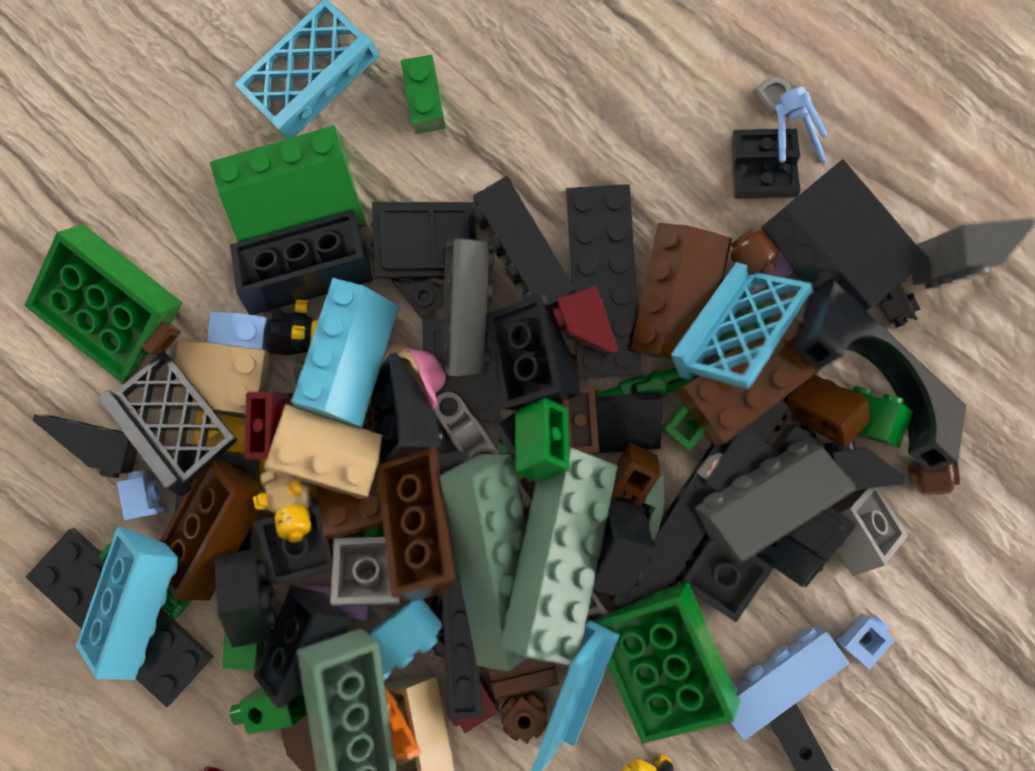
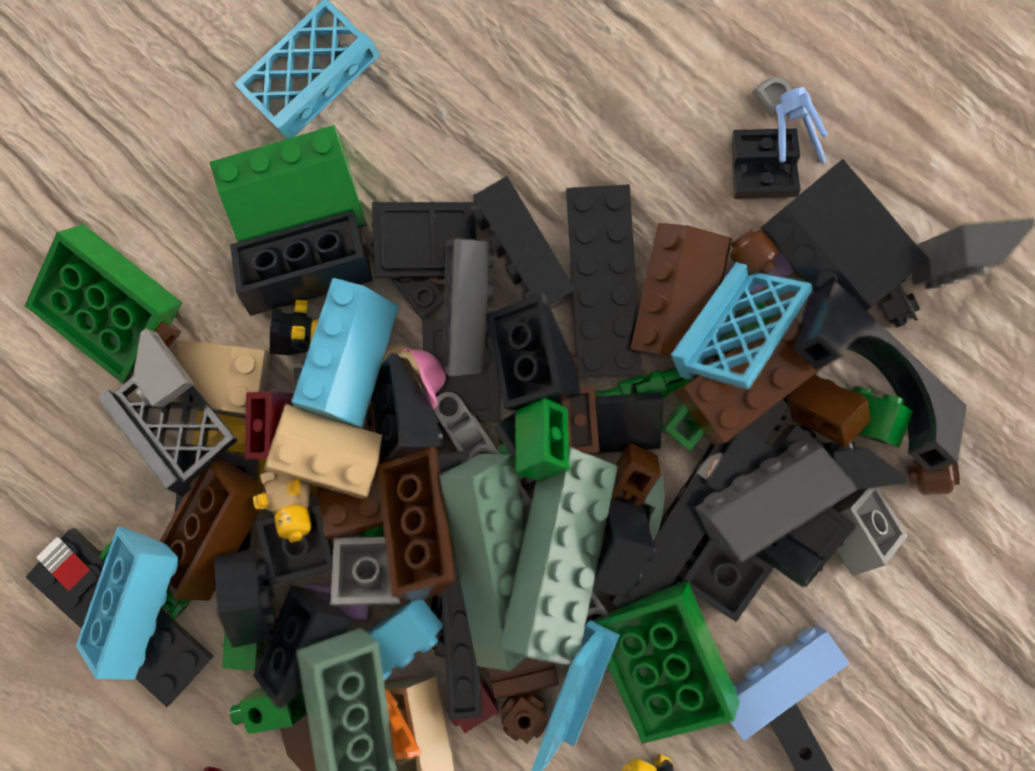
(66, 567): none -> sticker
(92, 444): black slope -> none
(140, 495): light blue brick -> none
(158, 371): none -> light grey slope
(239, 330): light blue slope -> none
(423, 94): green brick -> none
(585, 321): dark red slope -> none
(875, 644): light blue brick -> none

